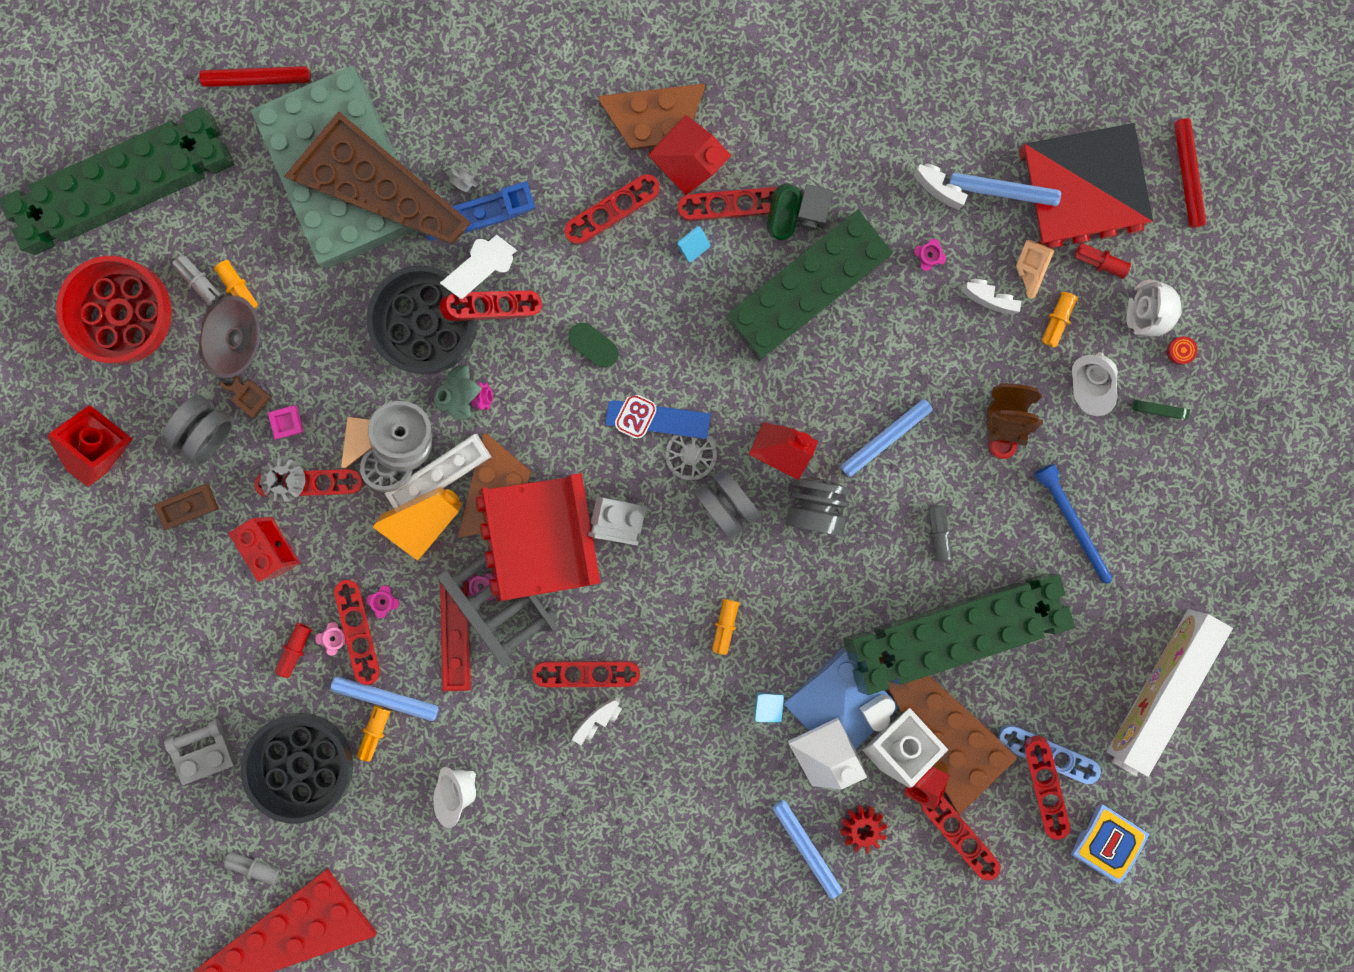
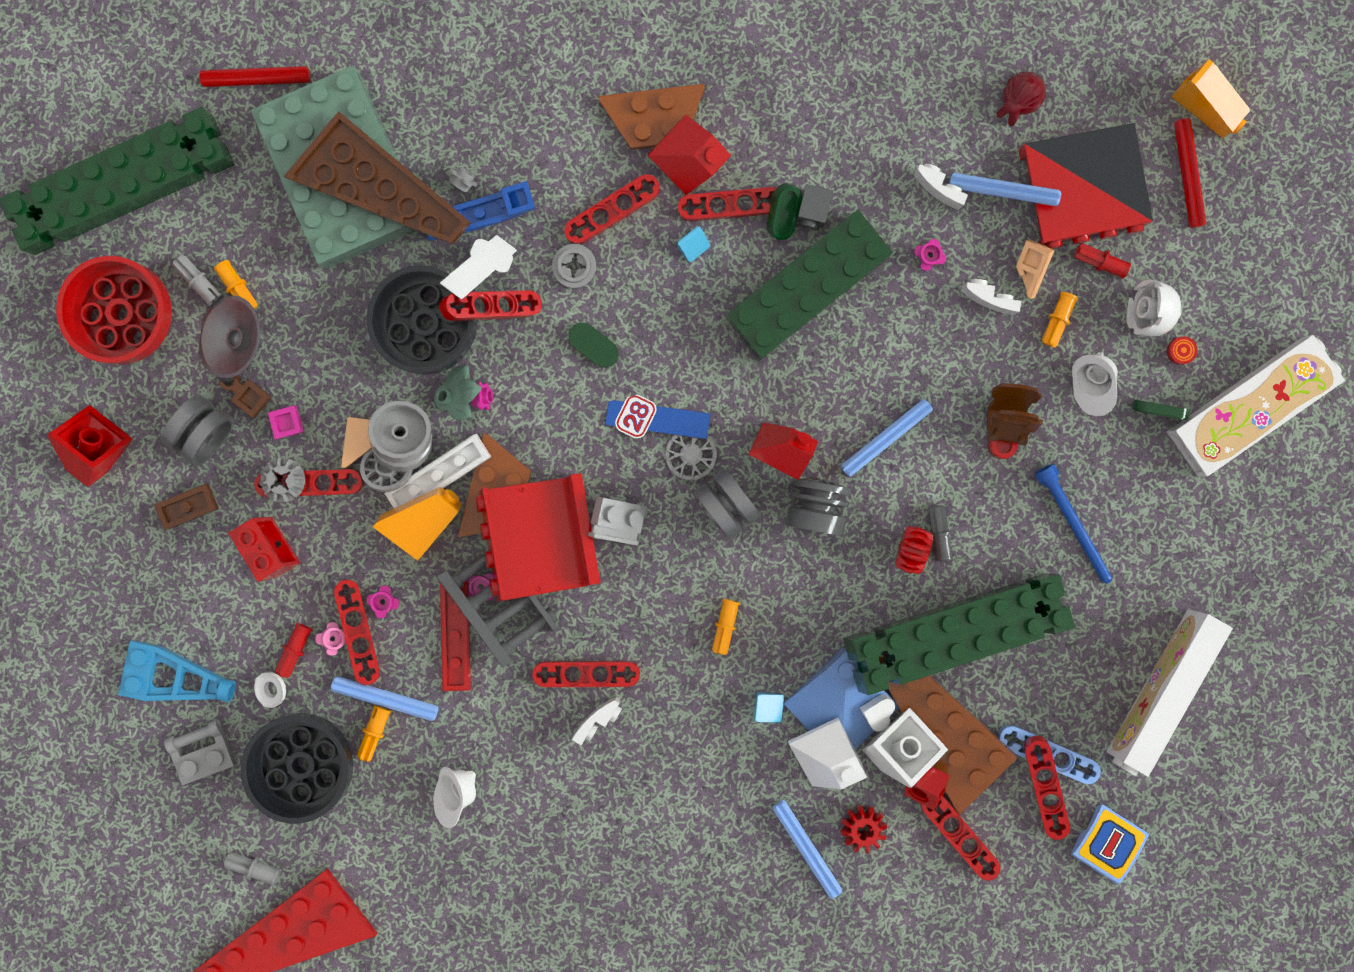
(140, 671): none -> dark azure plate
(262, 691): none -> white piece
(565, 256): none -> light grey gear
(913, 550): none -> red gear
(1022, 96): none -> dark red piece
(1212, 100): none -> light orange slope
(1256, 405): none -> brick

